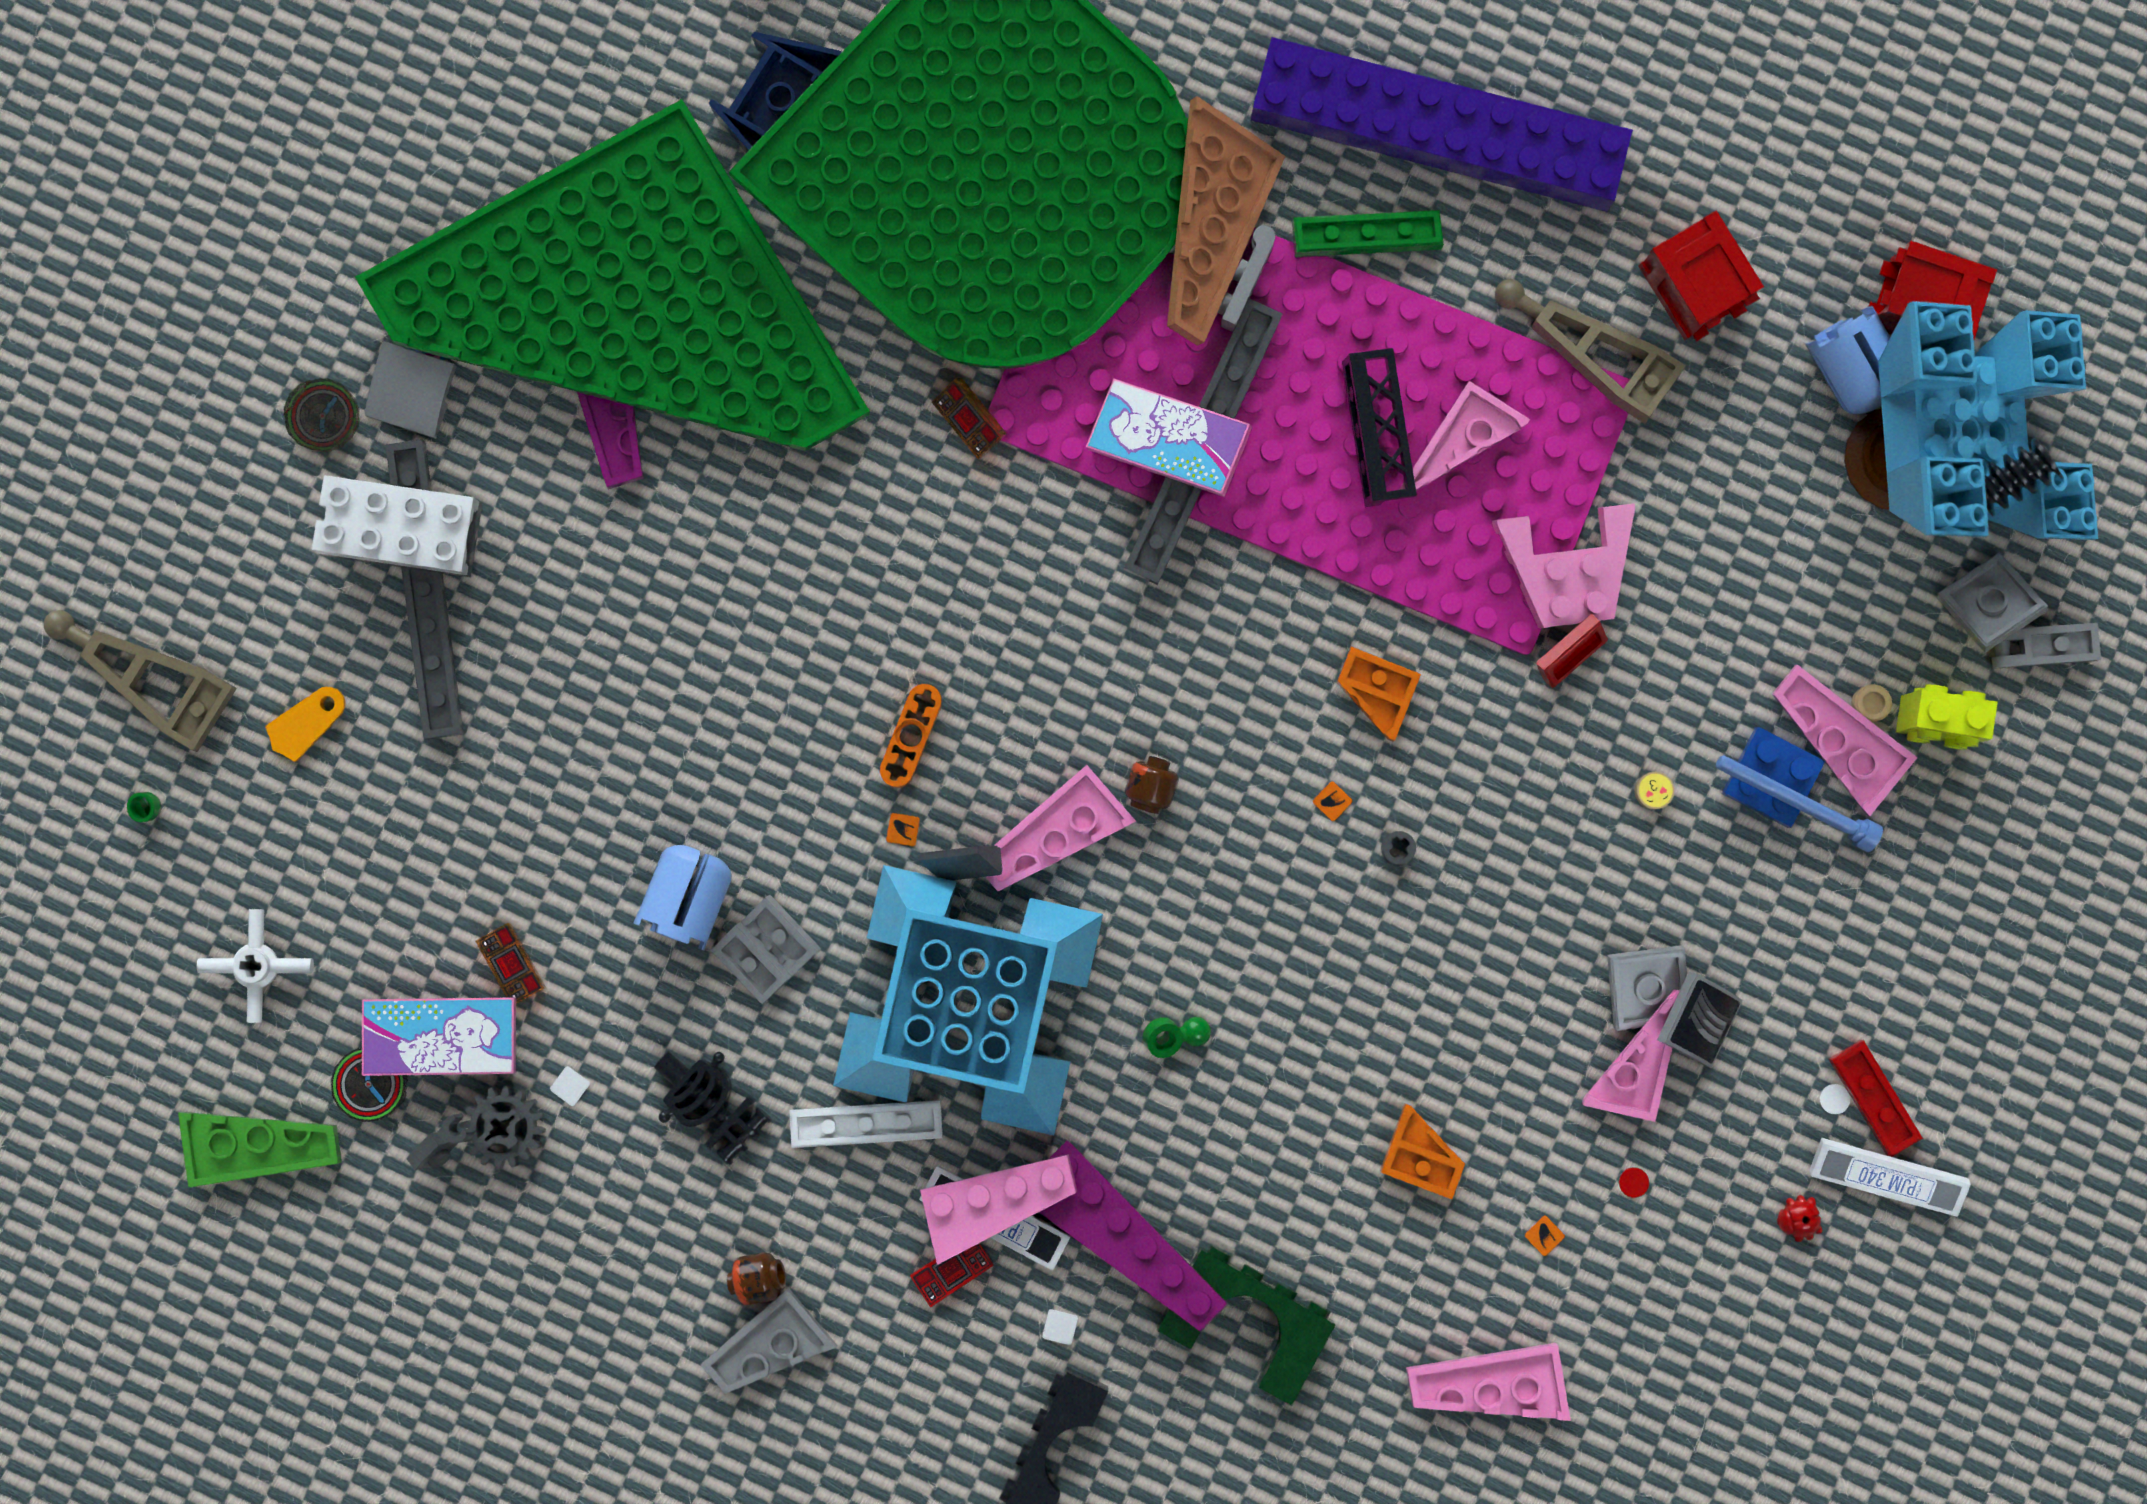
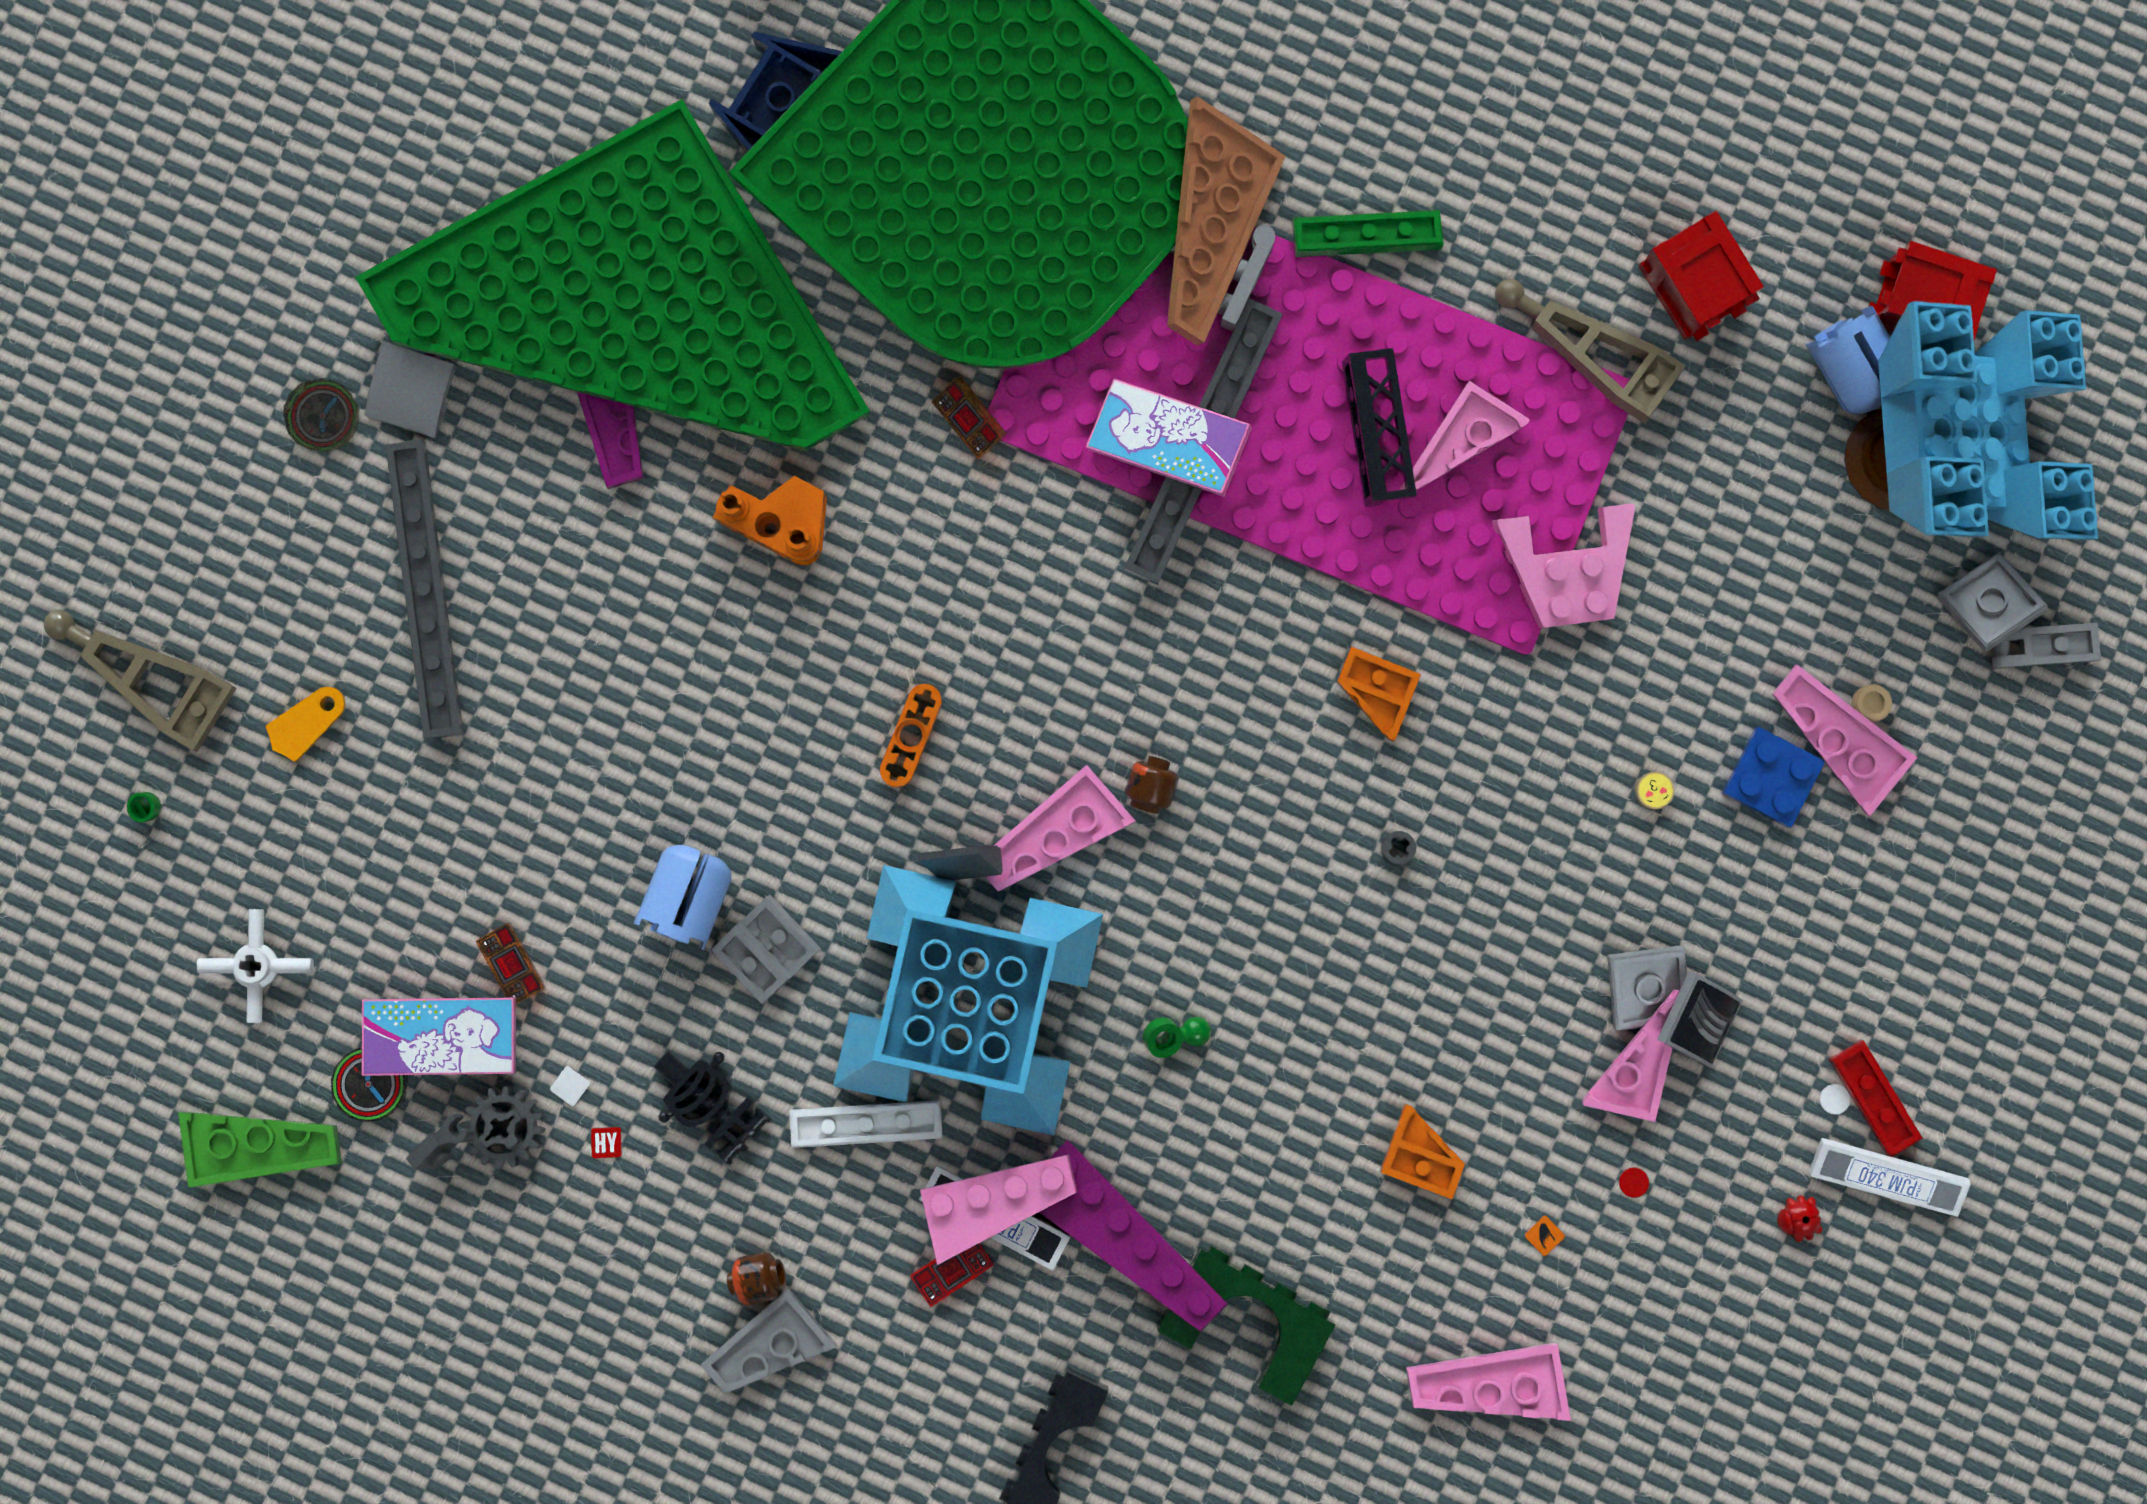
(397, 526): white piece -> none
(606, 1142): none -> red sticker
(793, 508): none -> orange piece
(903, 829): orange sticker -> none
(1060, 1327): white sticker -> none
(1332, 801): orange sticker -> none
(1441, 124): dark purple brick -> none
(1572, 651): red tile -> none
(1863, 833): medium blue piece -> none
(1955, 718): neon yellow brick -> none
(2018, 475): black piece -> none

